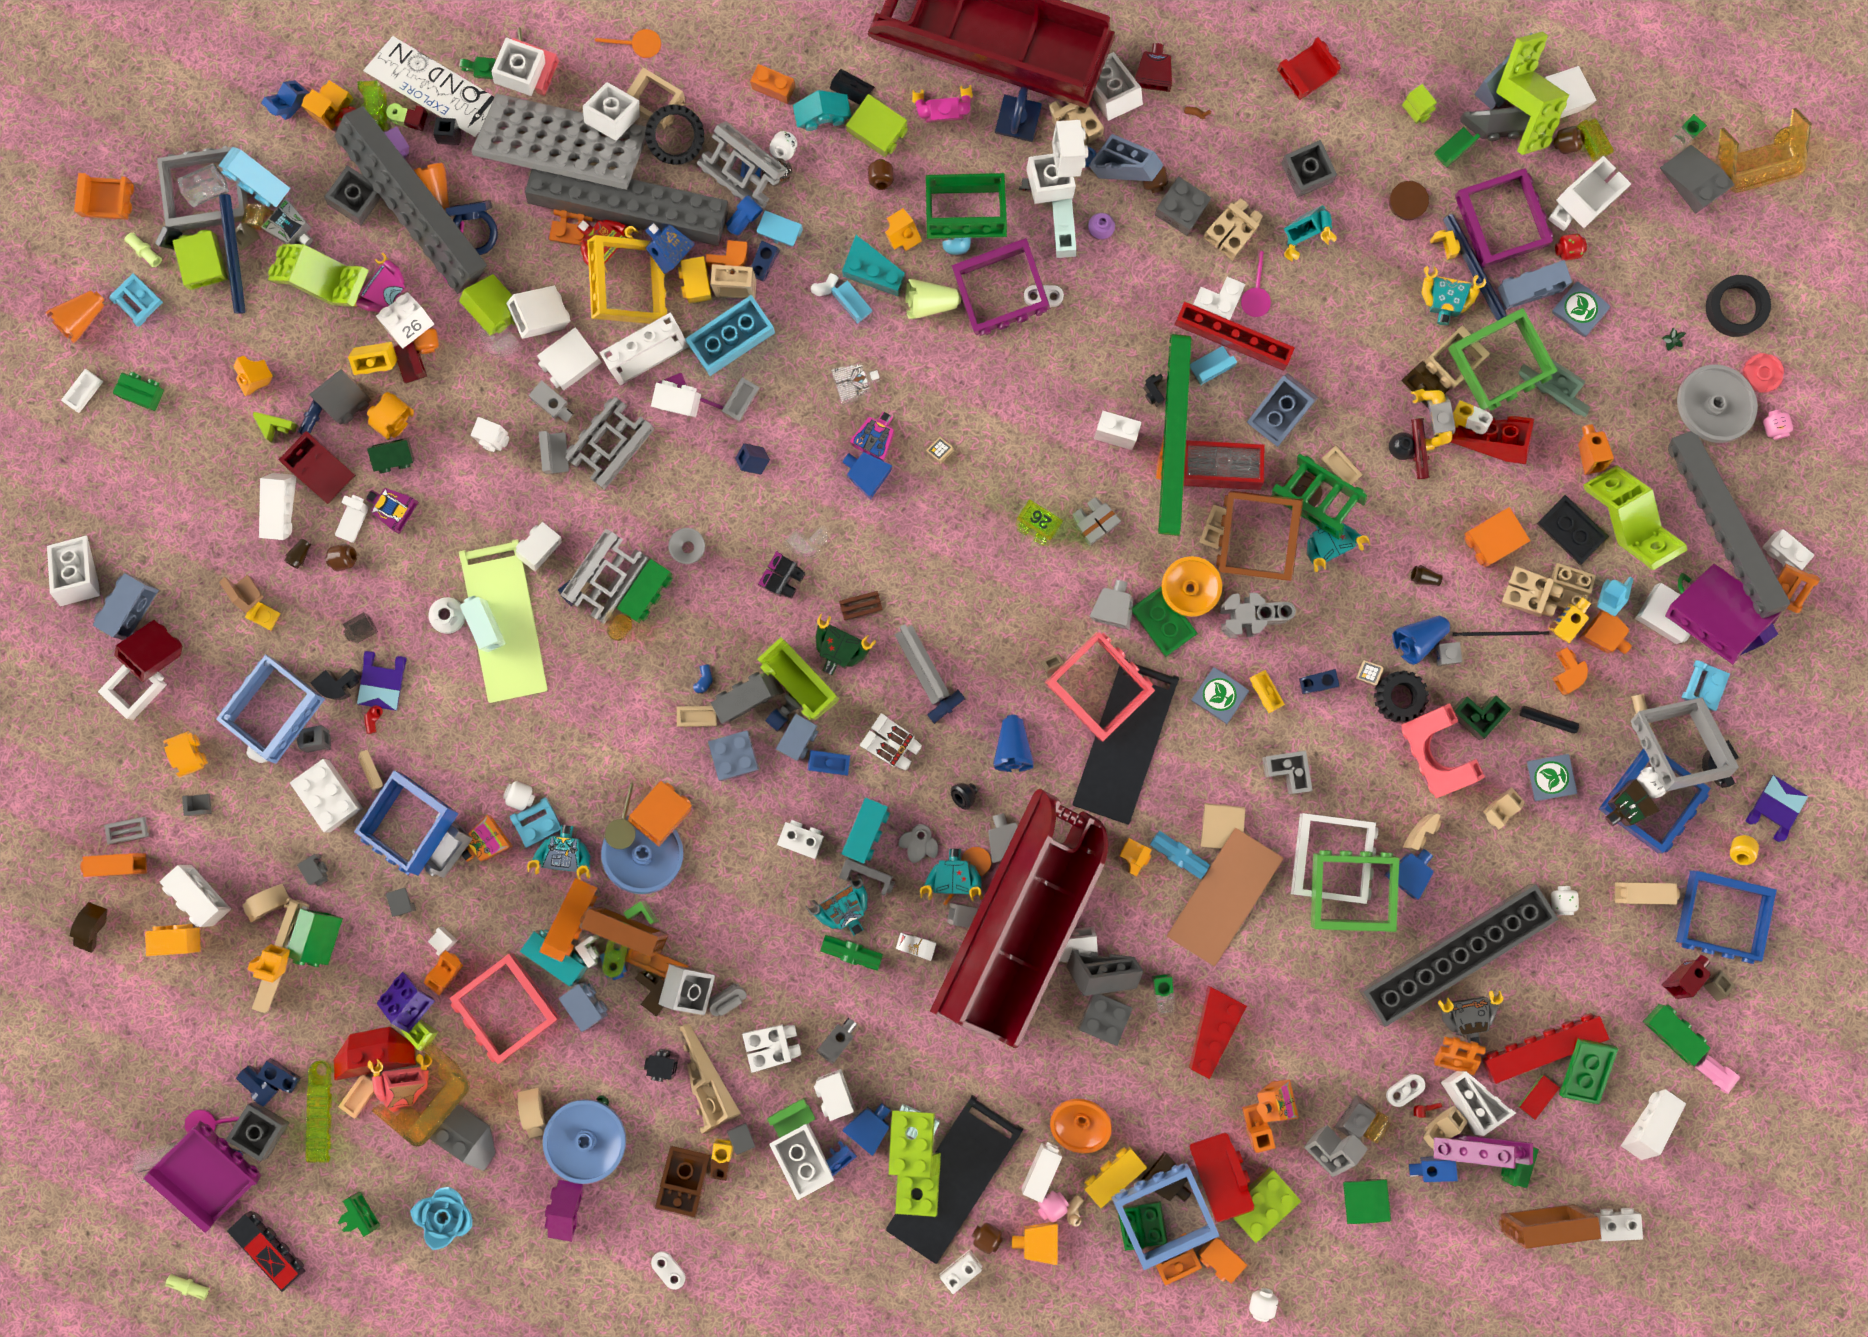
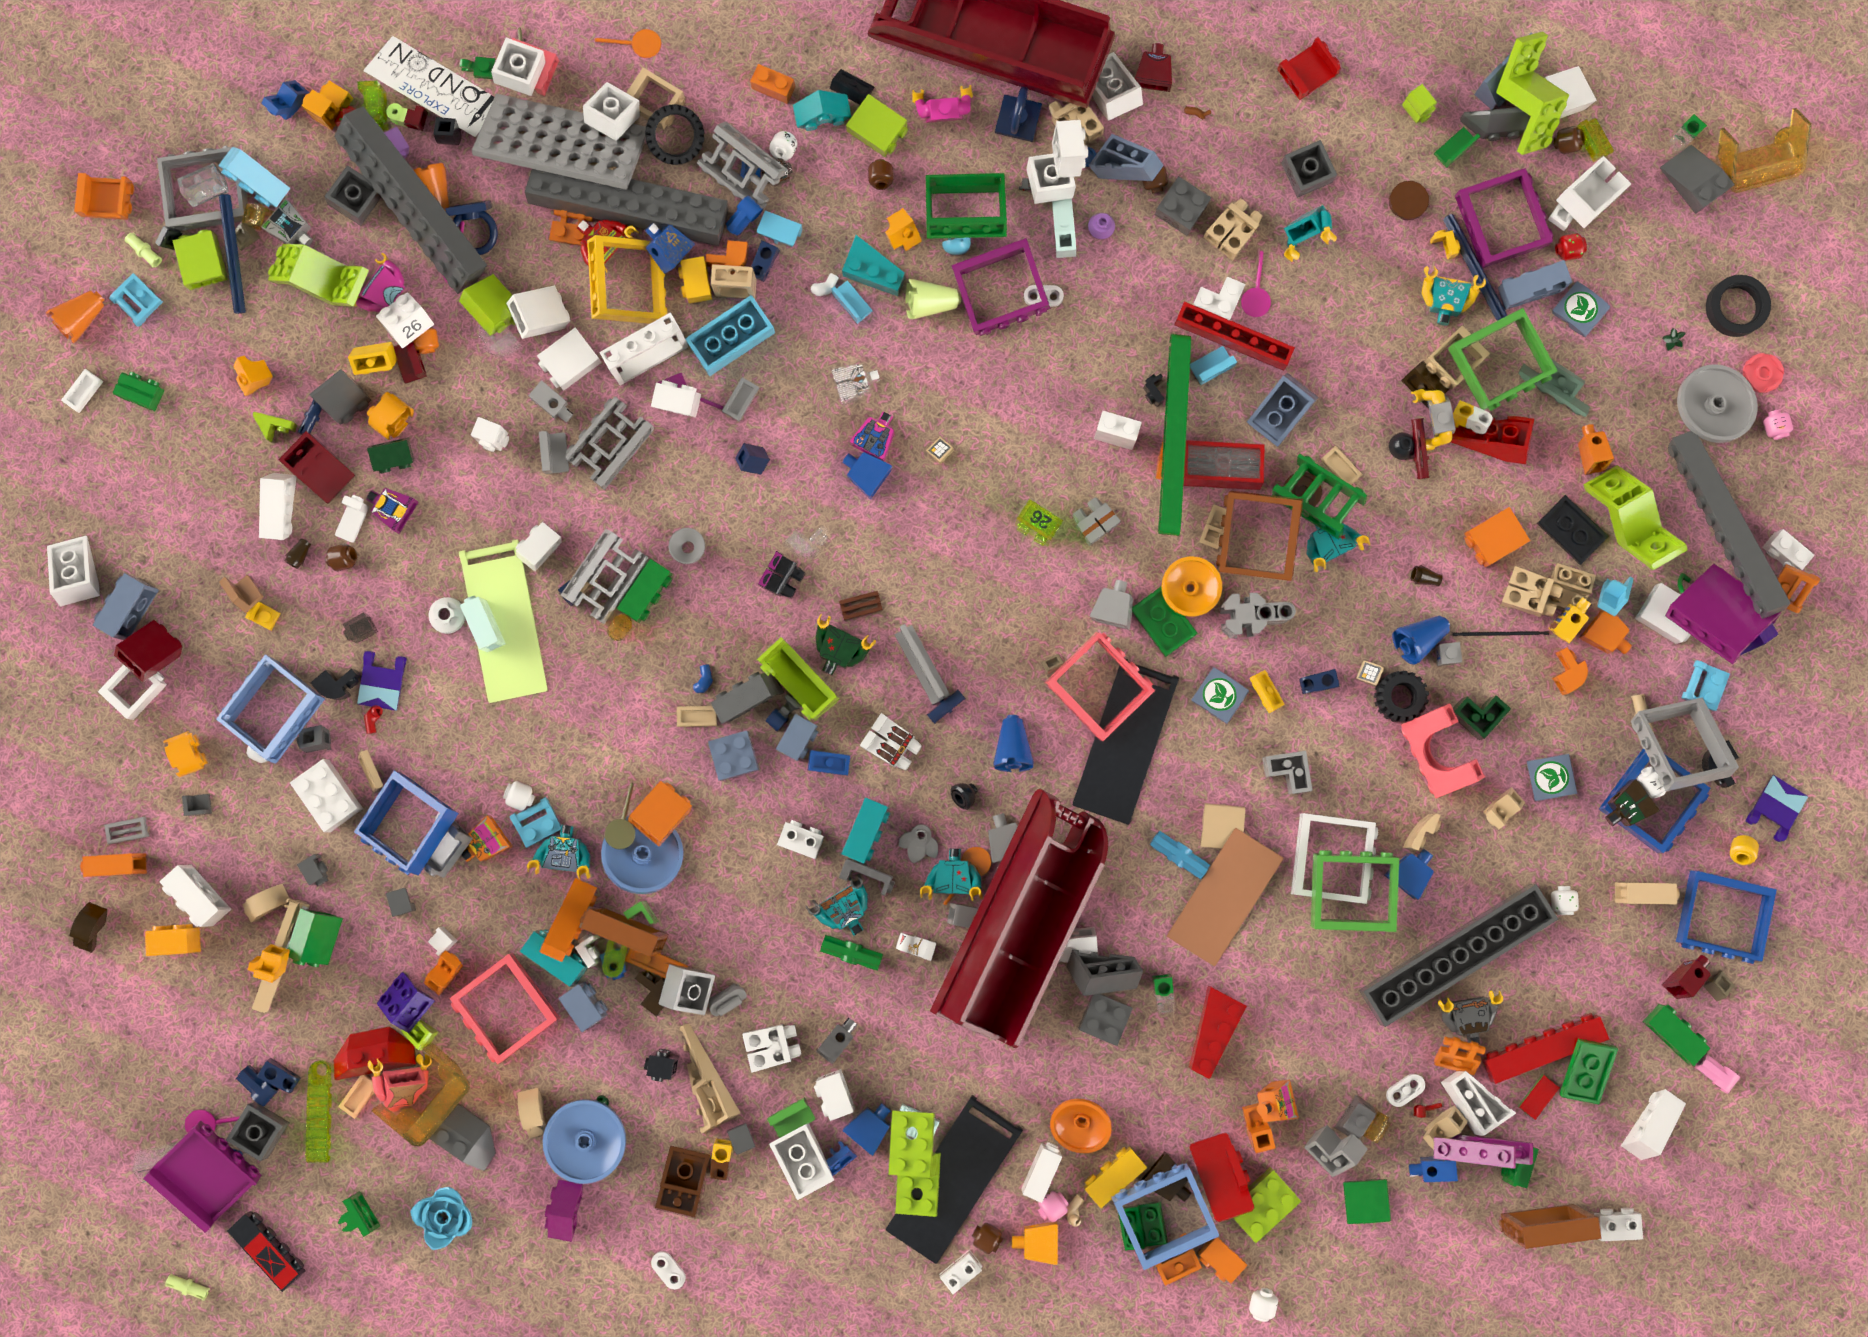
(1135, 855): light orange brick -> none
(1549, 719): black axle -> none

